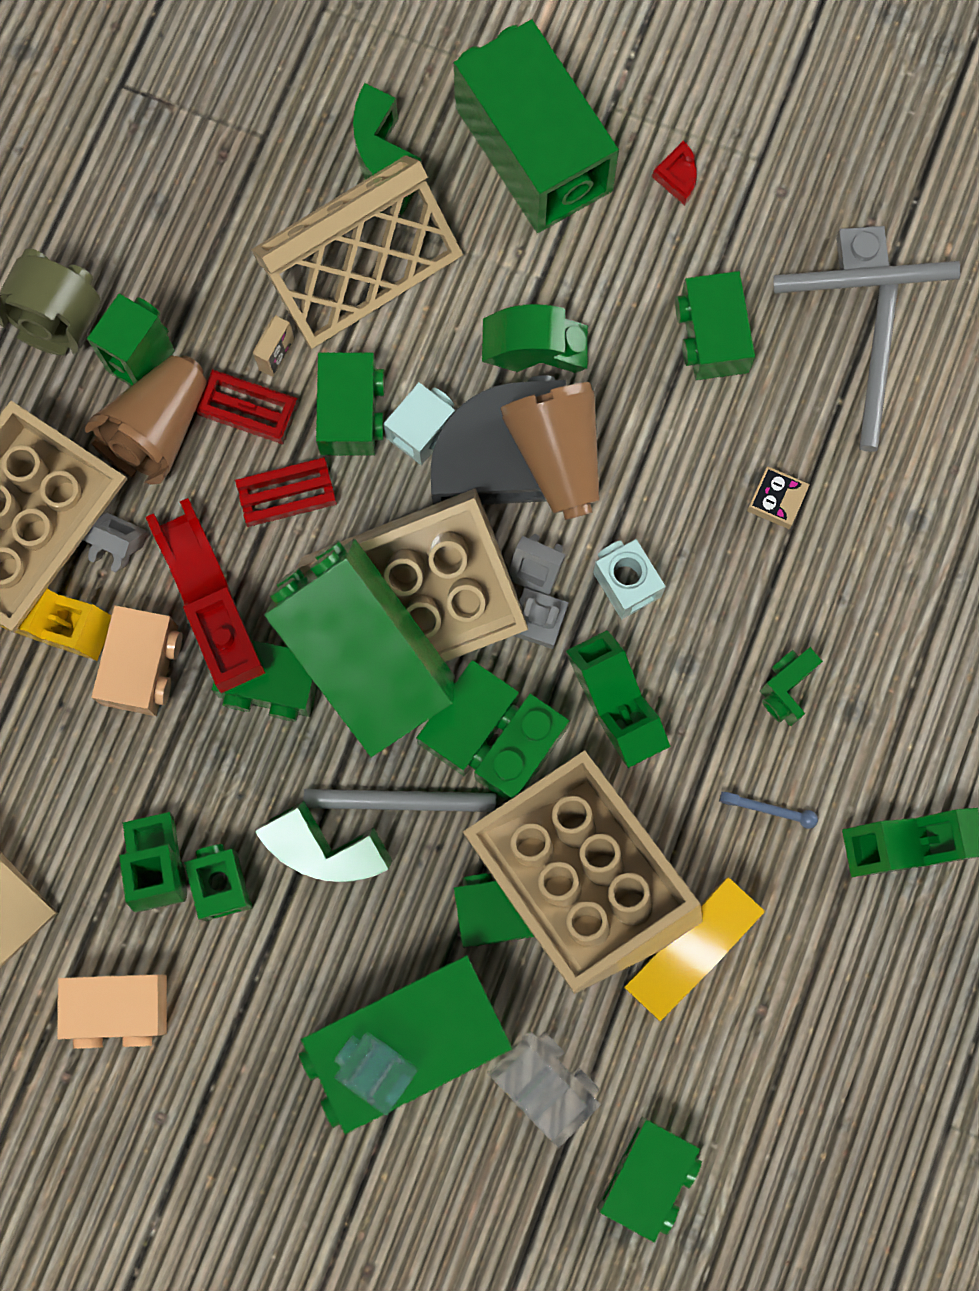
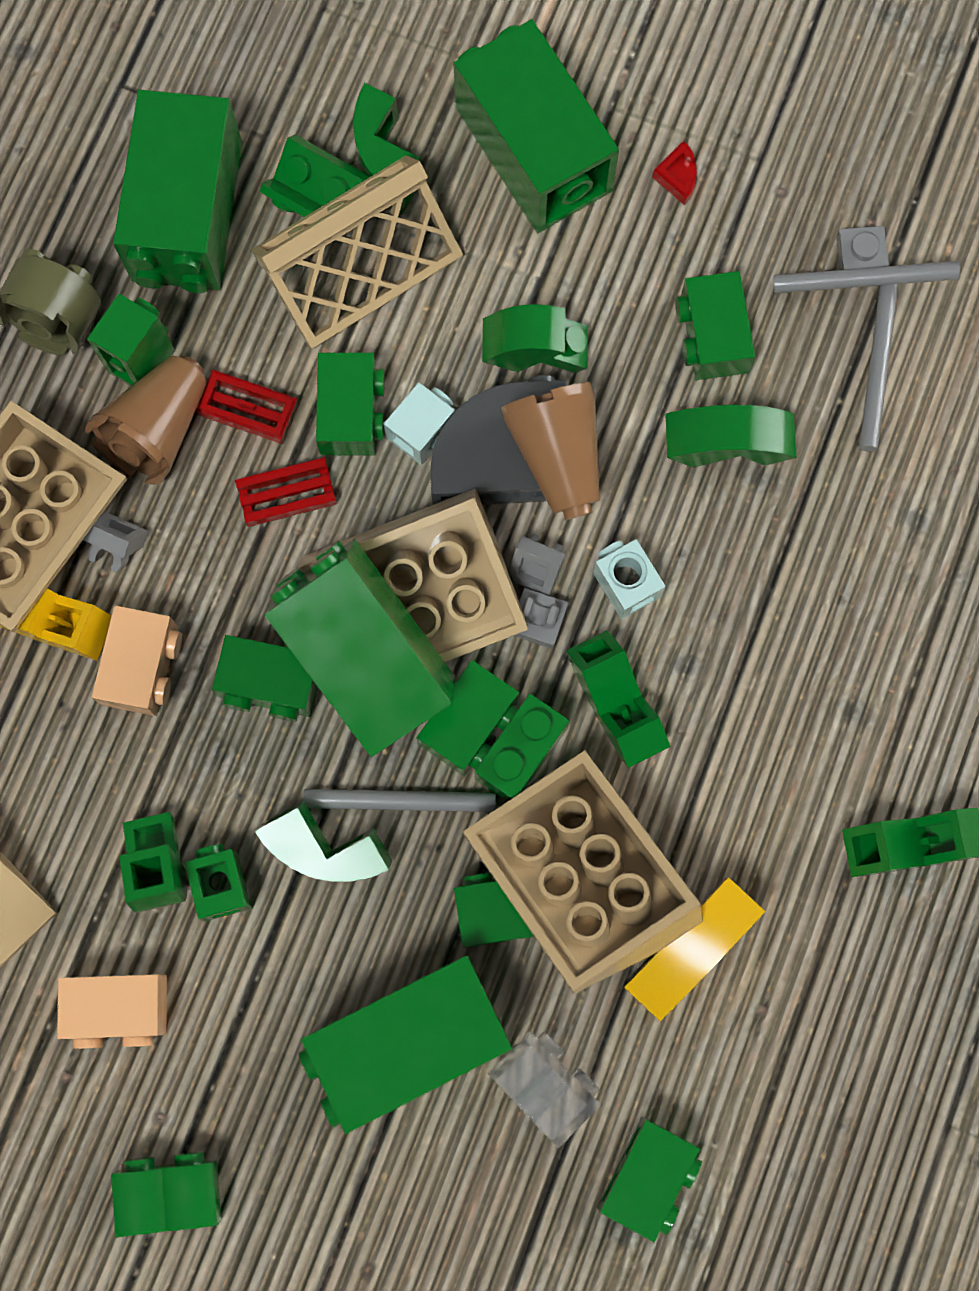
(166, 1196): none -> green brick
(178, 191): none -> green brick
(207, 599): red piece -> none
(273, 345): tan tile -> none
(308, 178): none -> green bracket
(374, 1071): clear light blue brick -> none
(730, 431): none -> green brick
(778, 497): tile -> none
(789, 672): green bracket -> none
(807, 818): sand blue hinge -> none

